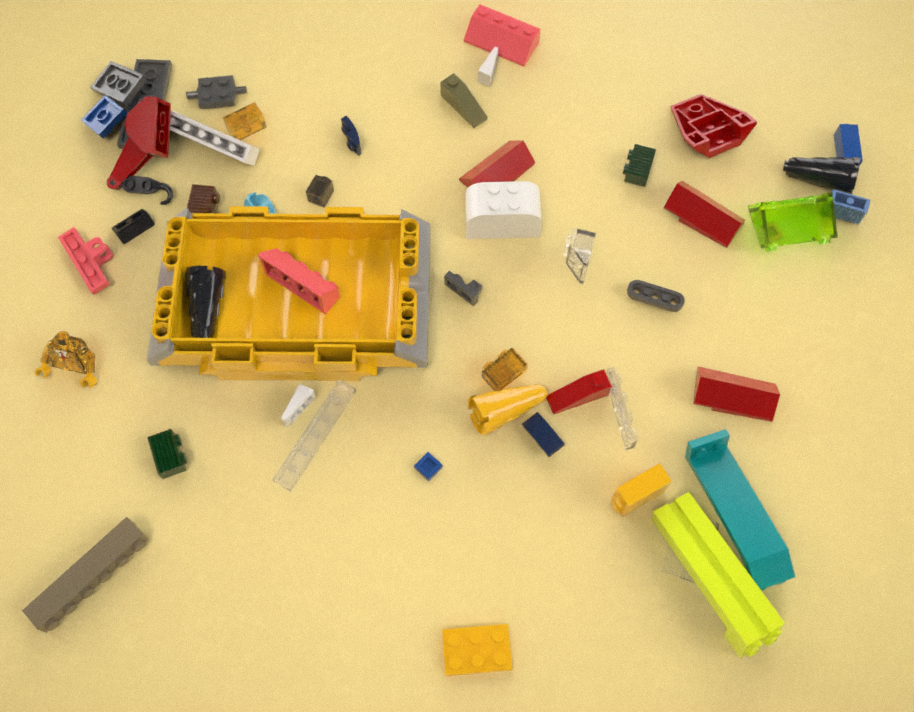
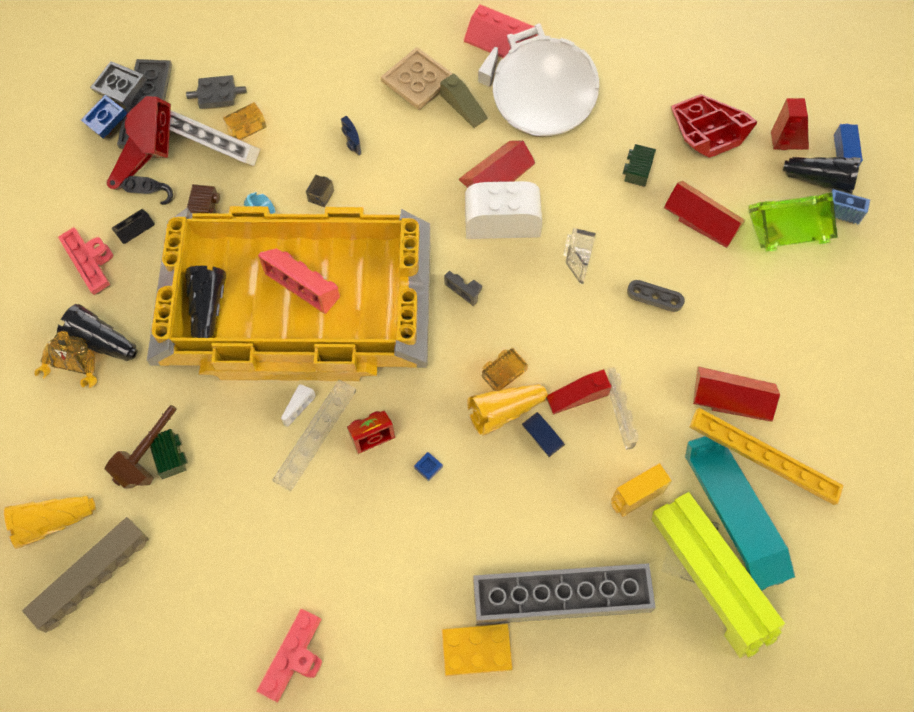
(36, 520): none -> yellow cone
(96, 333): none -> black cone
(125, 467): none -> reddish brown piece
(292, 657): none -> coral plate
(371, 431): none -> red slope
(416, 78): none -> tan plate
(545, 84): none -> white dish
(563, 594): none -> light grey brick
(766, 456): none -> yellow tile
(791, 126): none -> red wedge

